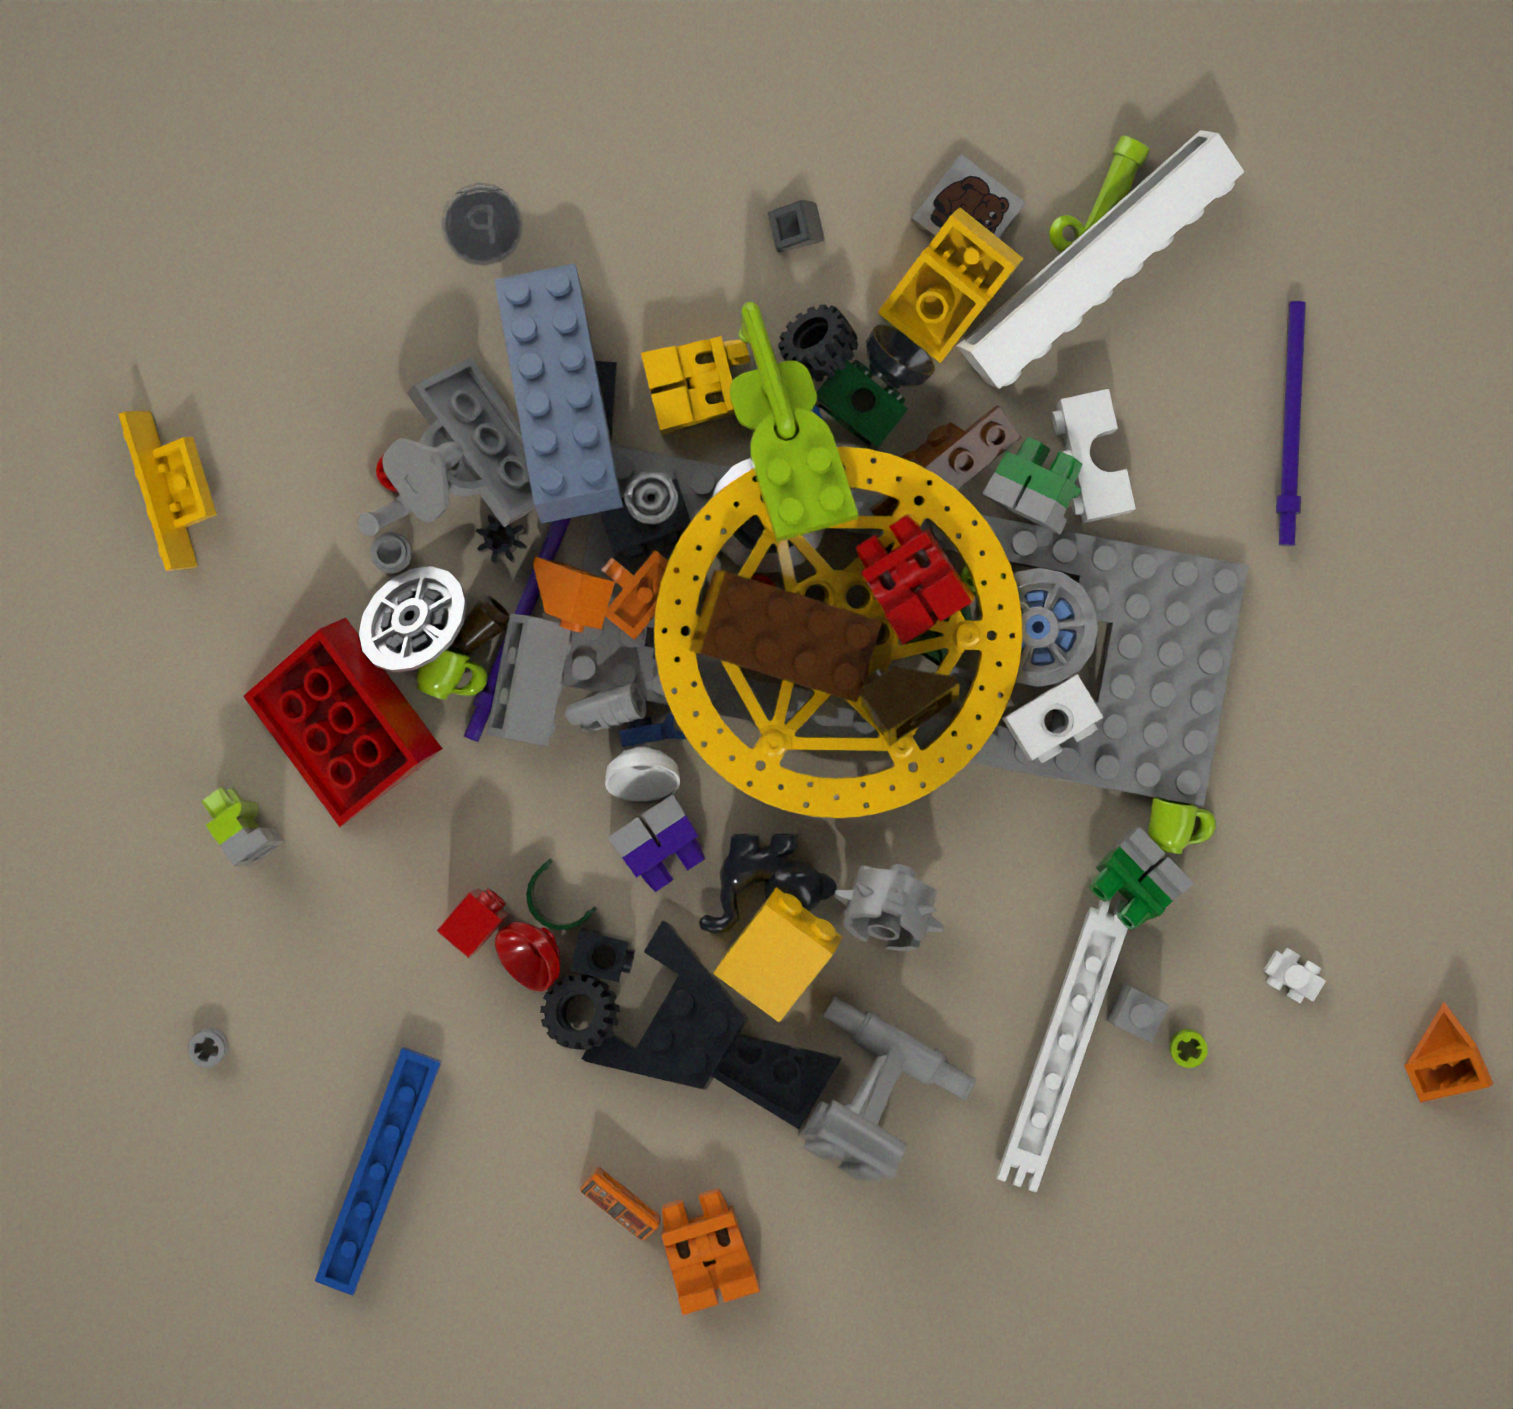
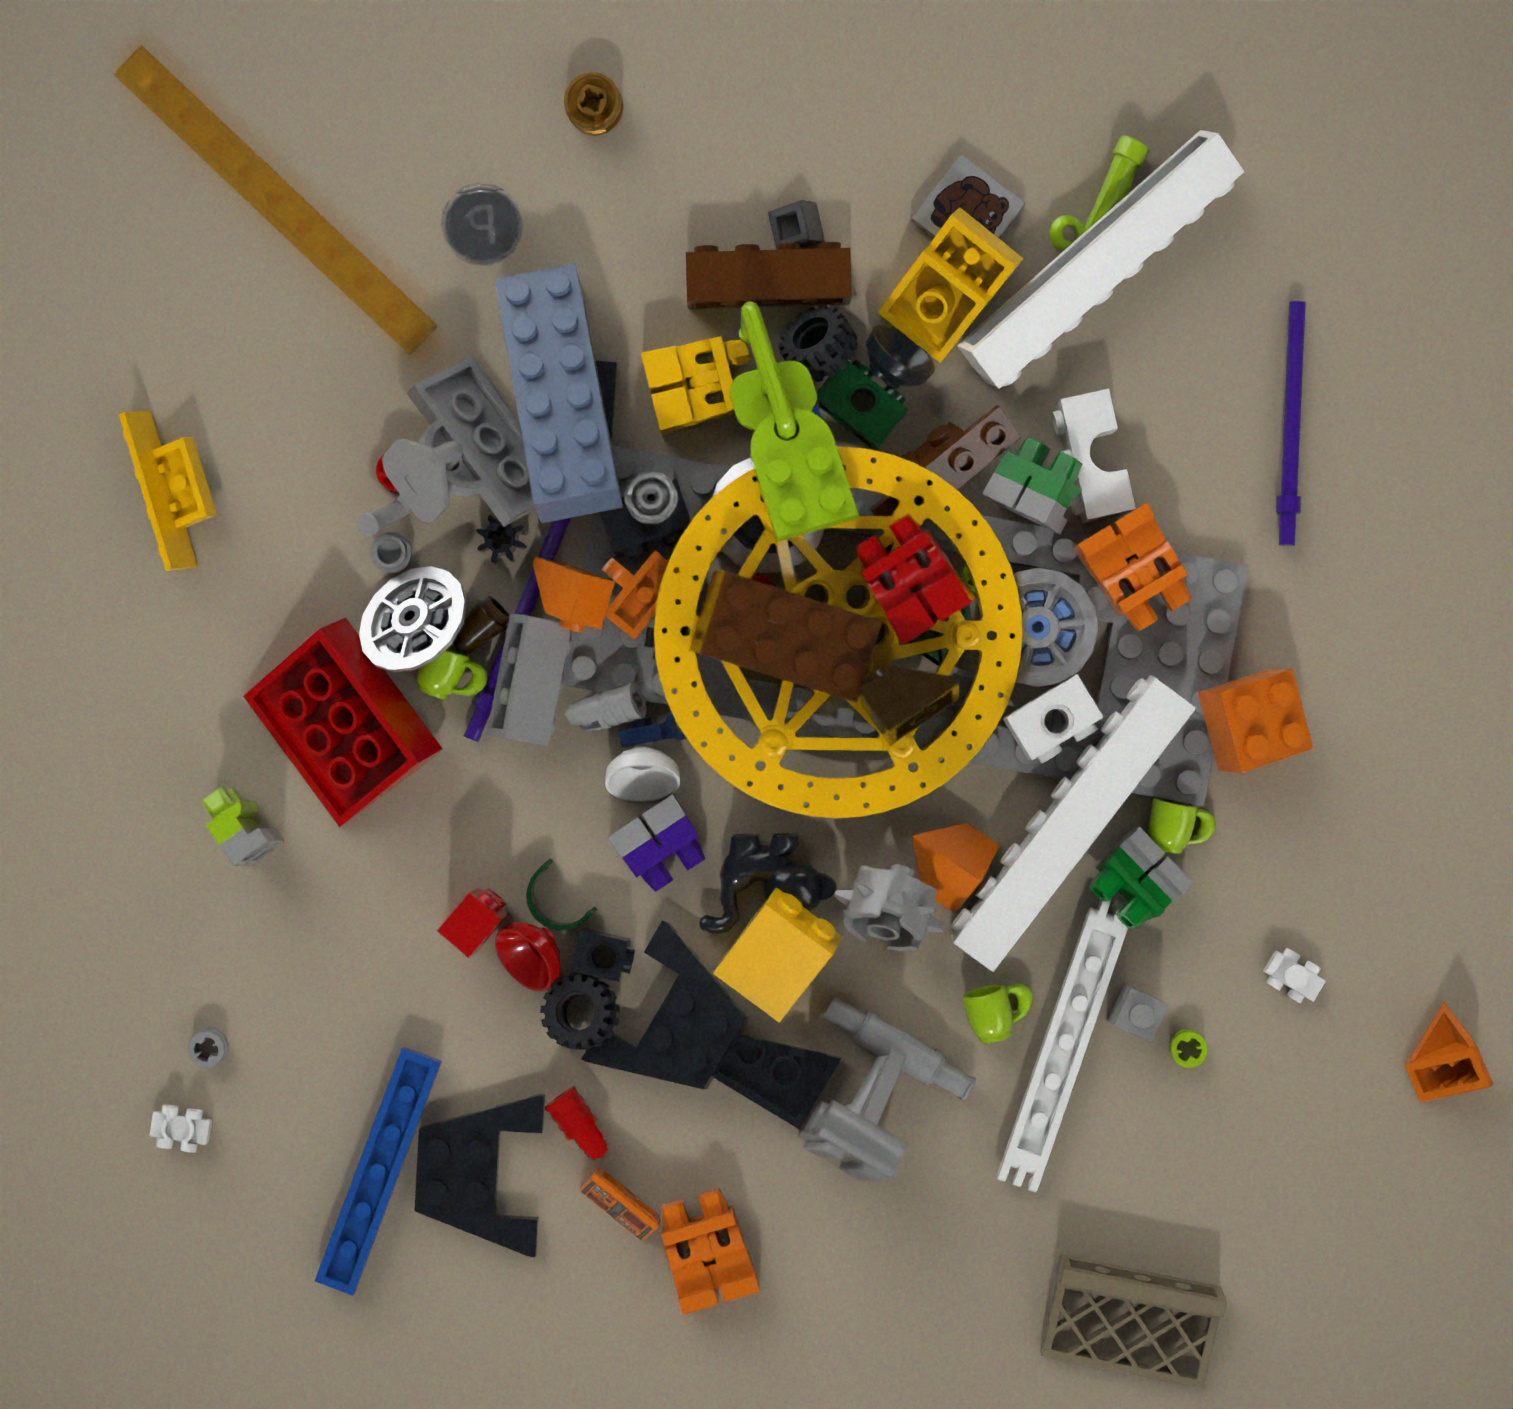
(187, 1128): none -> white piece
(275, 200): none -> clear yellow plate
(461, 1172): none -> black wing
(577, 1122): none -> red hinge
(593, 103): none -> pearl gold wheel
(768, 276): none -> reddish brown brick
(953, 861): none -> orange slope
(991, 1012): none -> lime piece
(1071, 822): none -> white brick
(1134, 581): none -> orange hips
(1138, 1287): none -> dark tan fence
(1255, 720): none -> orange brick

